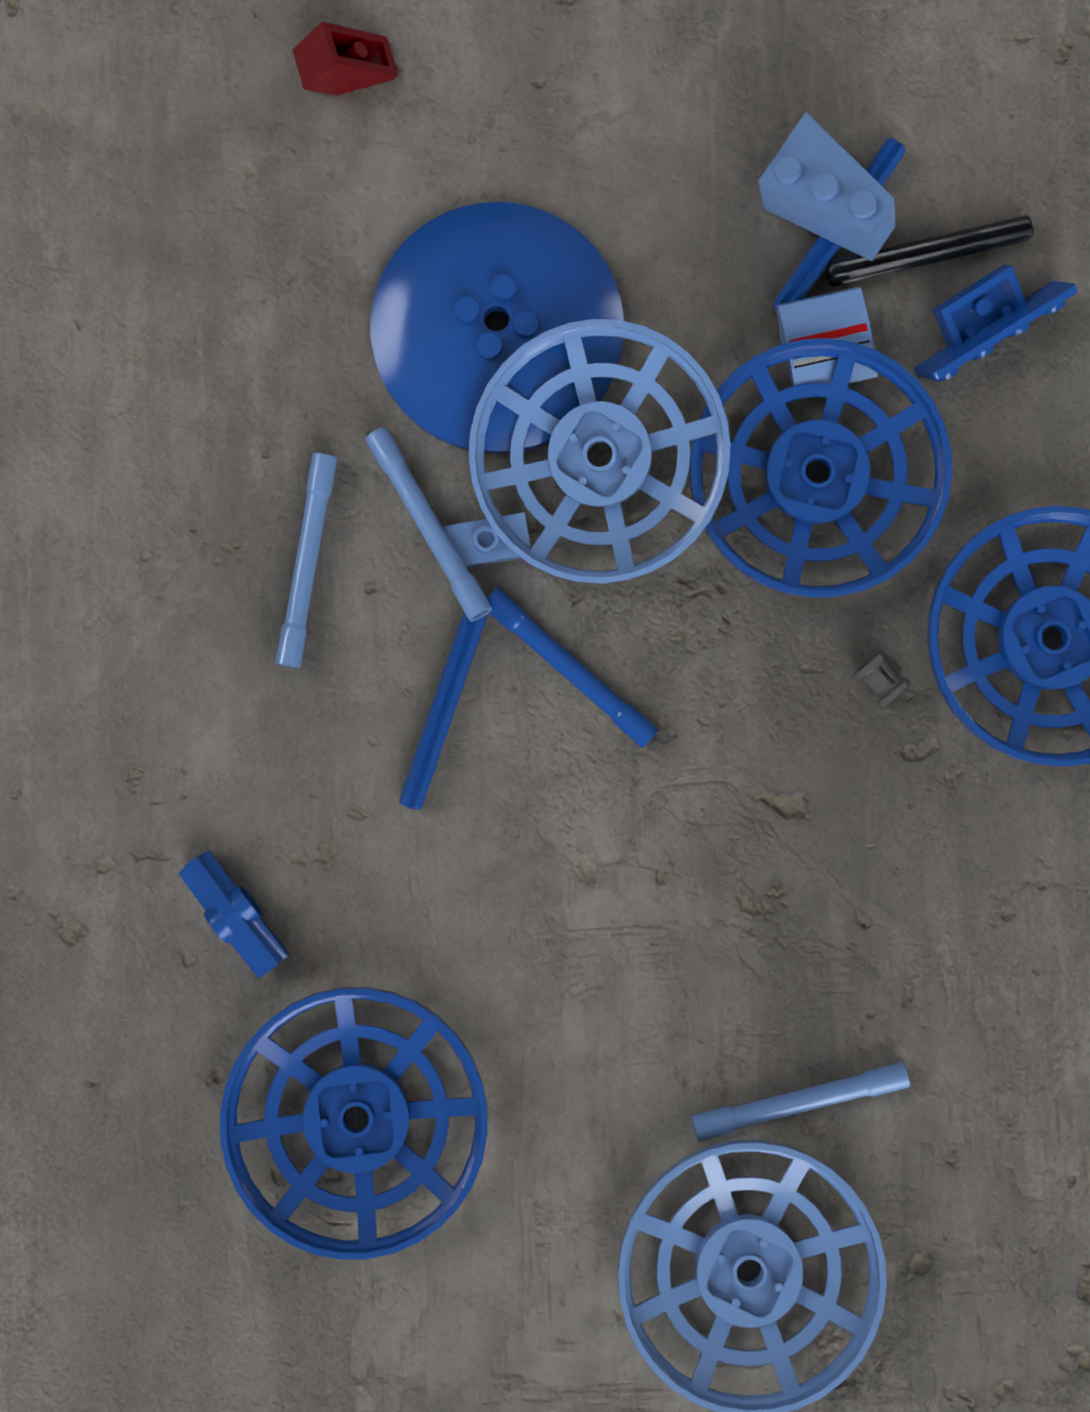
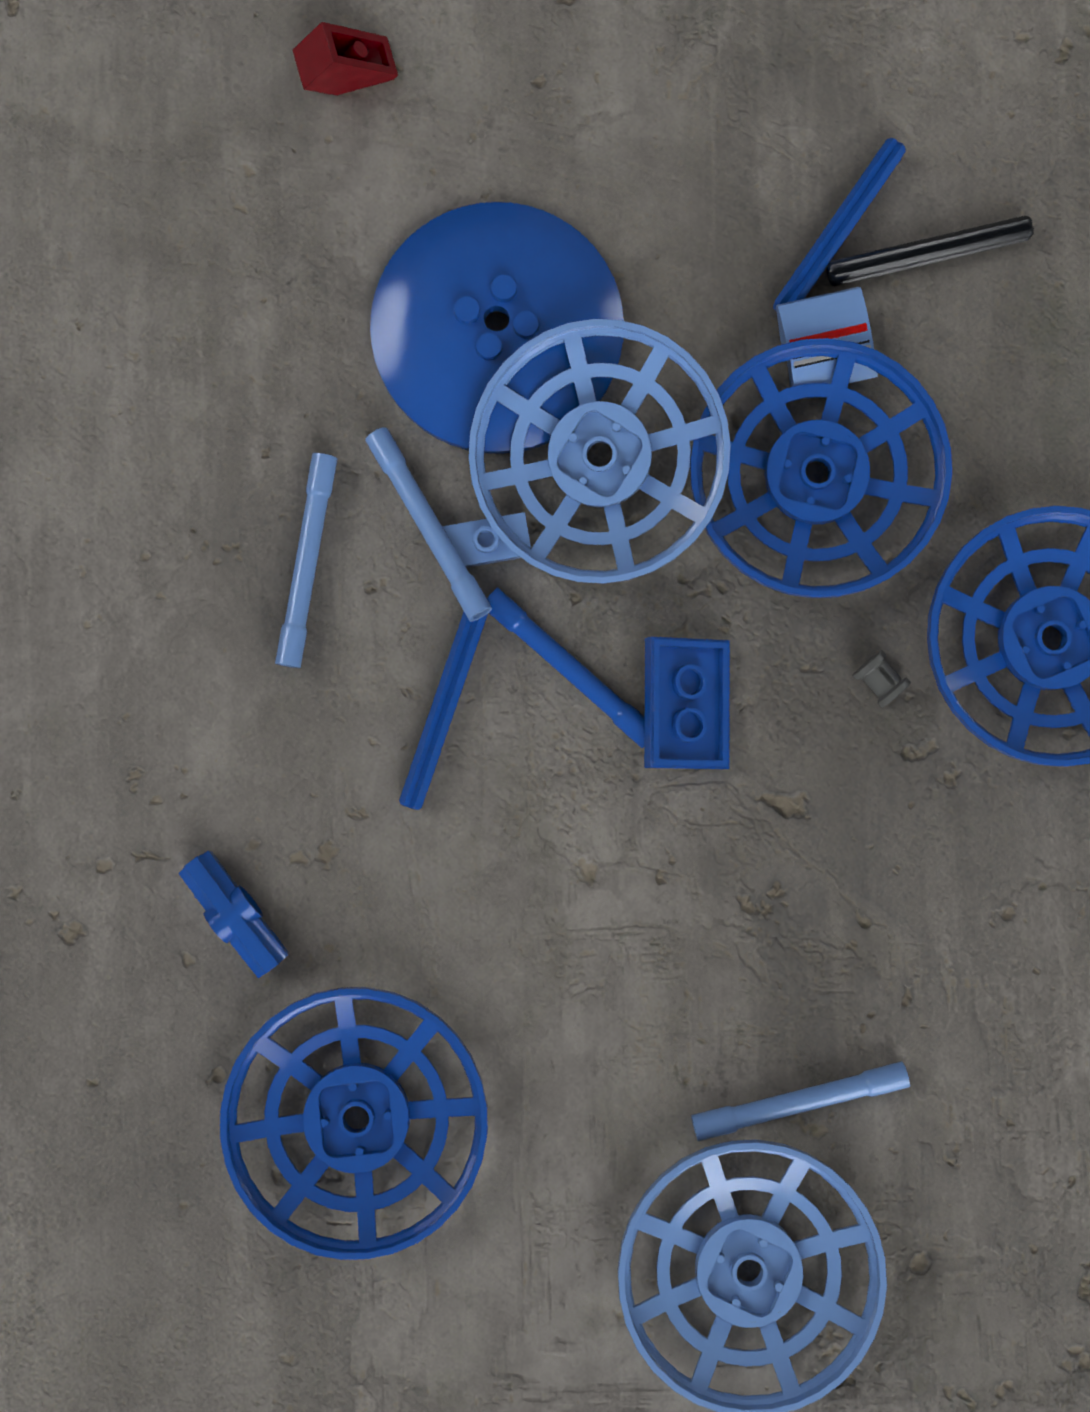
(687, 703): none -> blue tile
(827, 191): medium blue wedge -> none
(986, 315): blue bracket -> none

